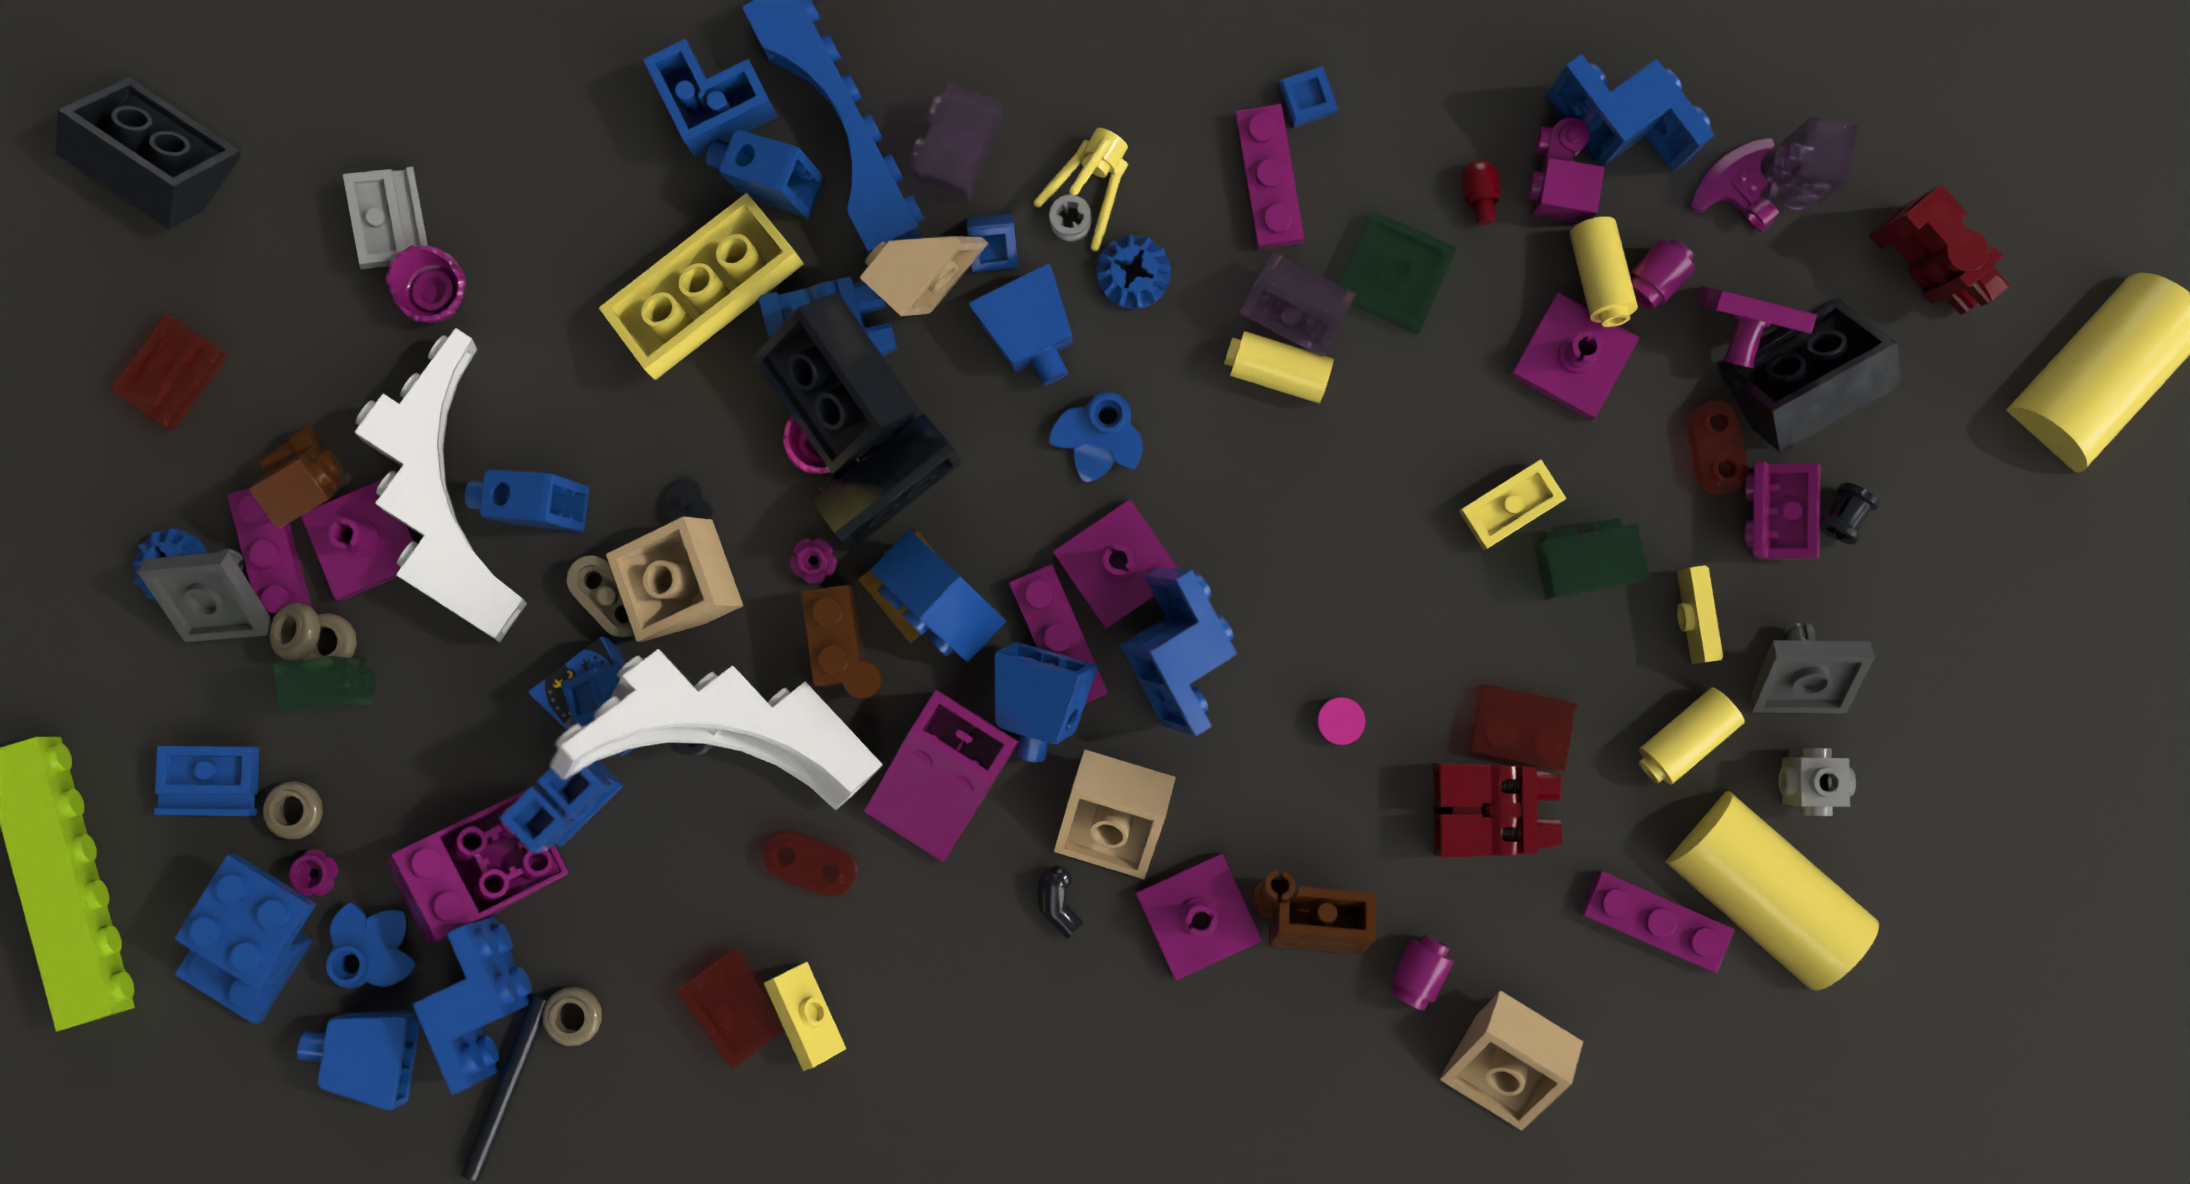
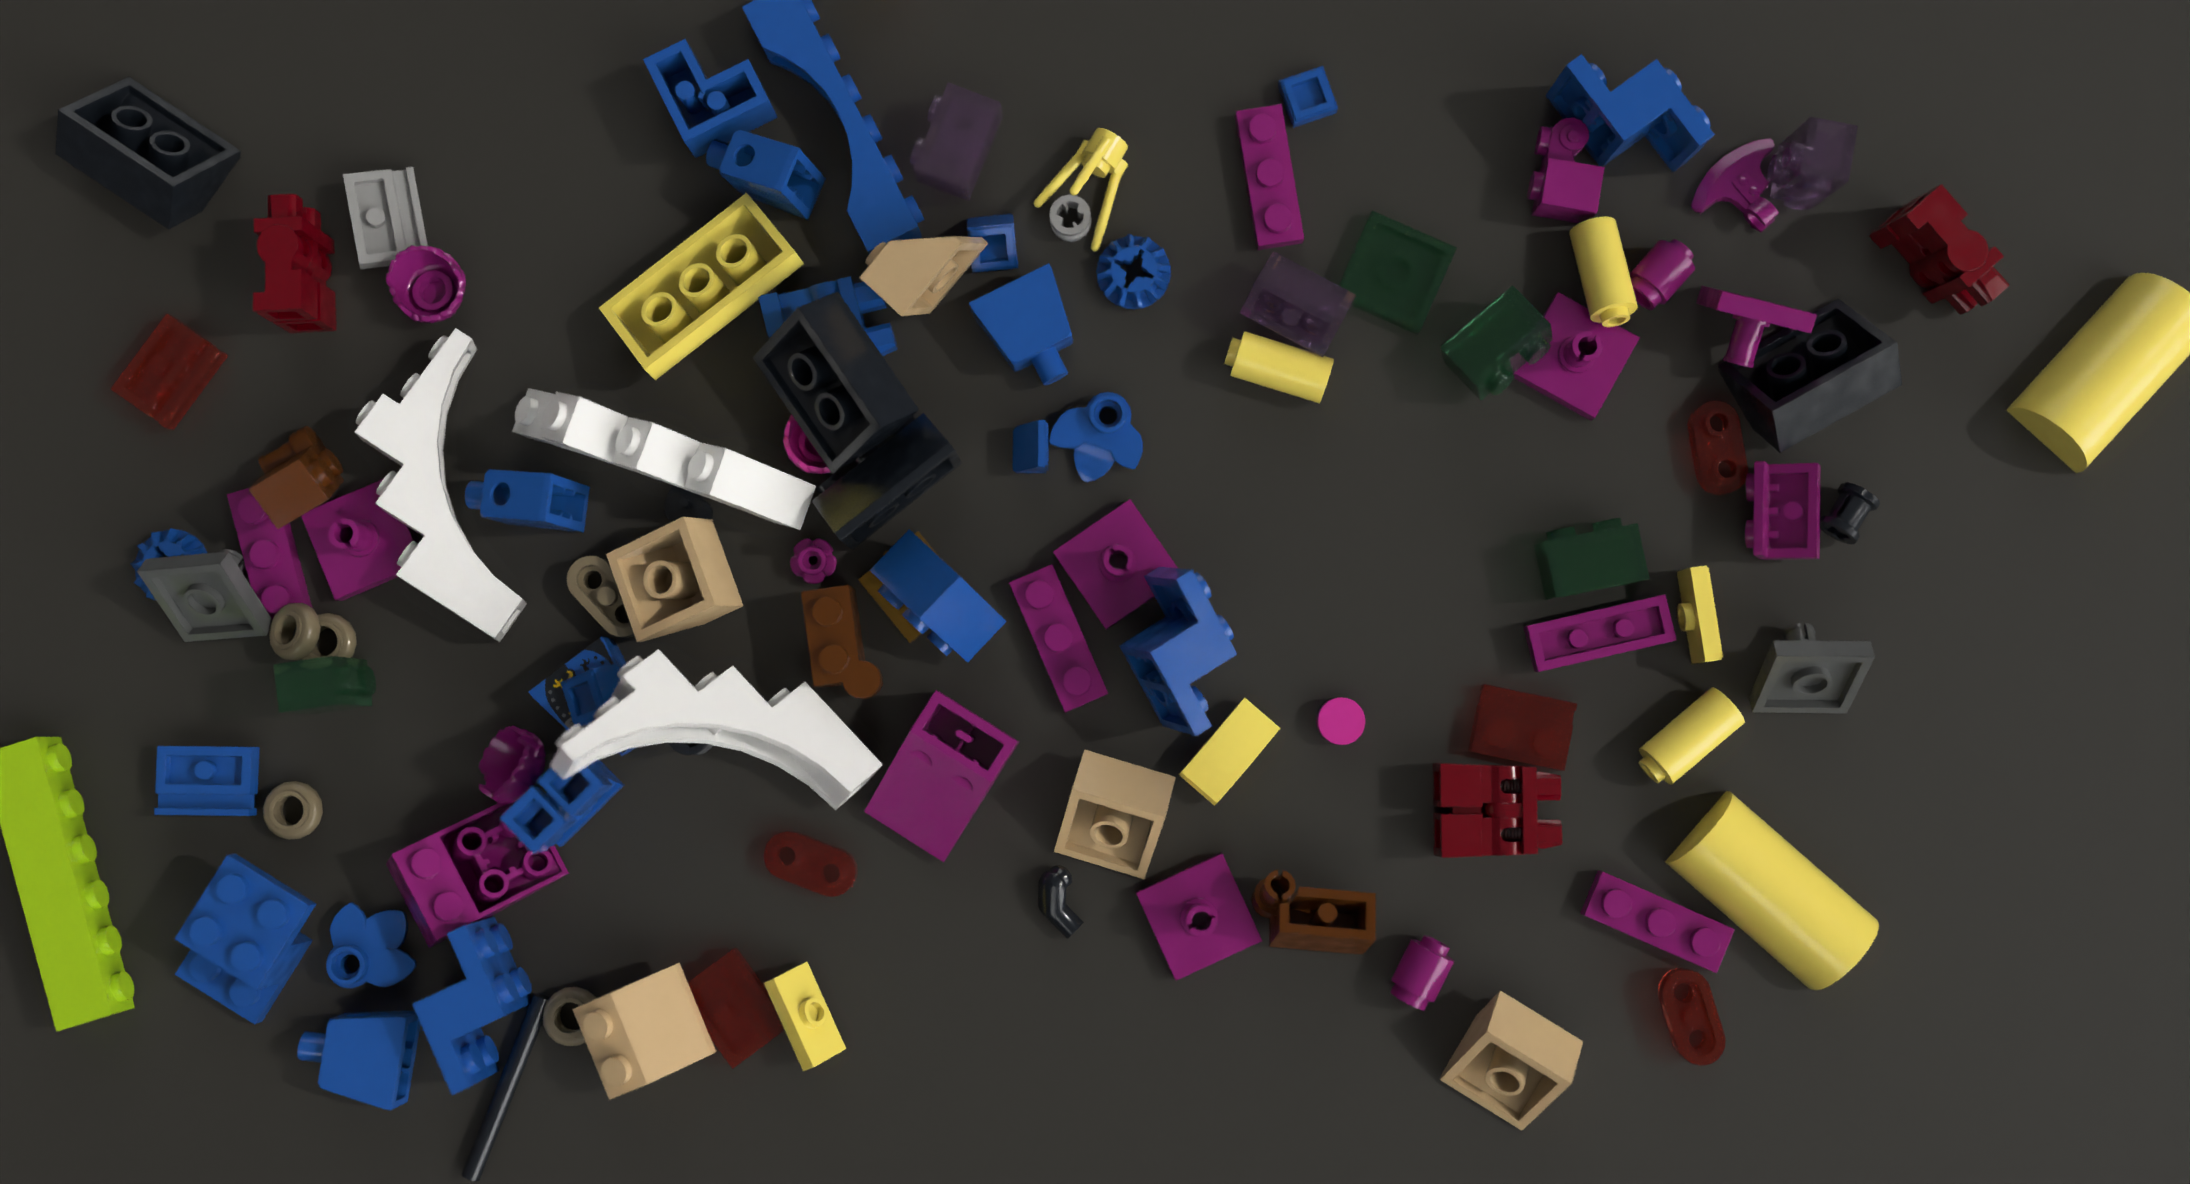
(295, 267): none -> dark red hips
(301, 875): magenta plate -> none
(511, 764): none -> magenta hair
(644, 1031): none -> tan slope
(663, 455): none -> white arch
(1031, 447): none -> blue slope
(1039, 696): blue torso -> none
(1229, 751): none -> light yellow slope
(1481, 190): dark red cylinder -> none
(1498, 344): none -> clear green brick
(1512, 504): light yellow plate -> none
(1599, 633): none -> magenta plate
(1692, 1014): none -> clear red plate
(1801, 777): light grey brick -> none

